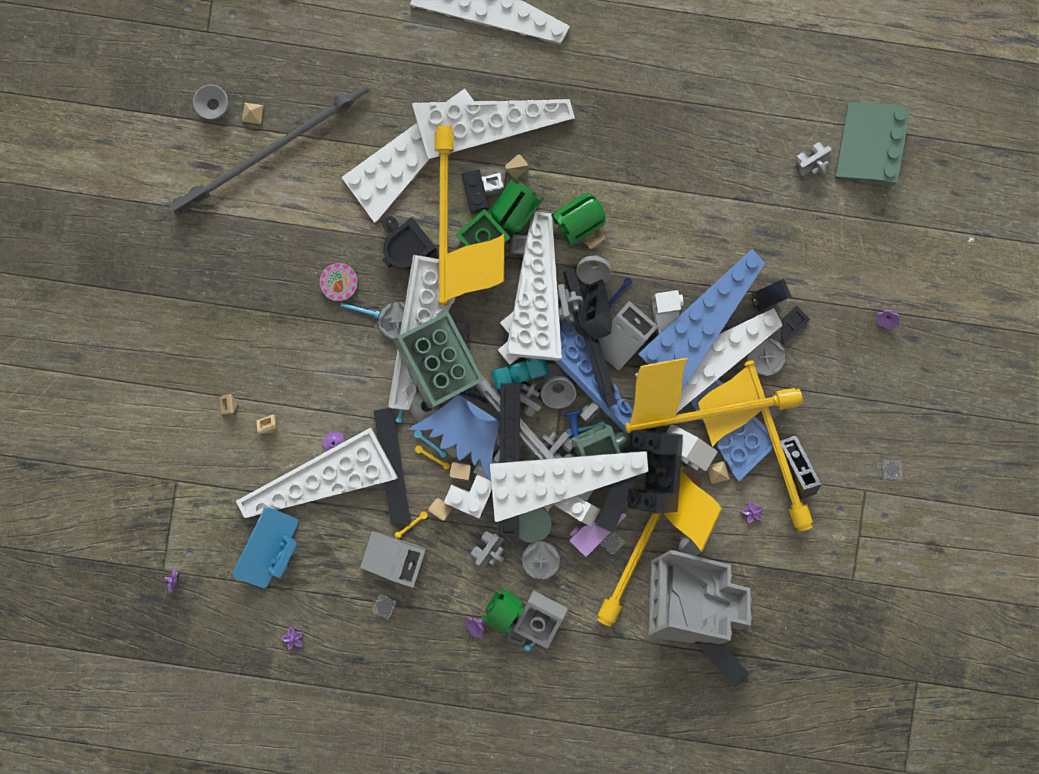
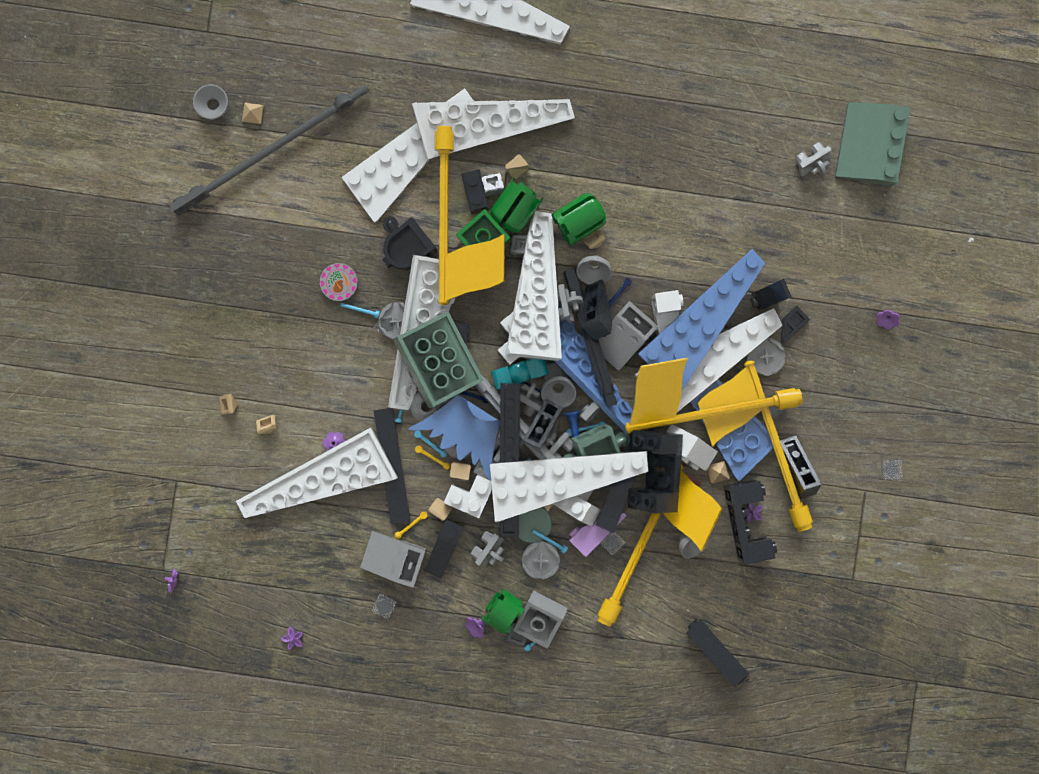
(267, 548): dark azure bracket -> none
(444, 548): none -> black slope
(542, 424): none -> black slope
(563, 549): none -> medium azure piece
(695, 600): light grey panel -> none
(747, 549): none -> black plate

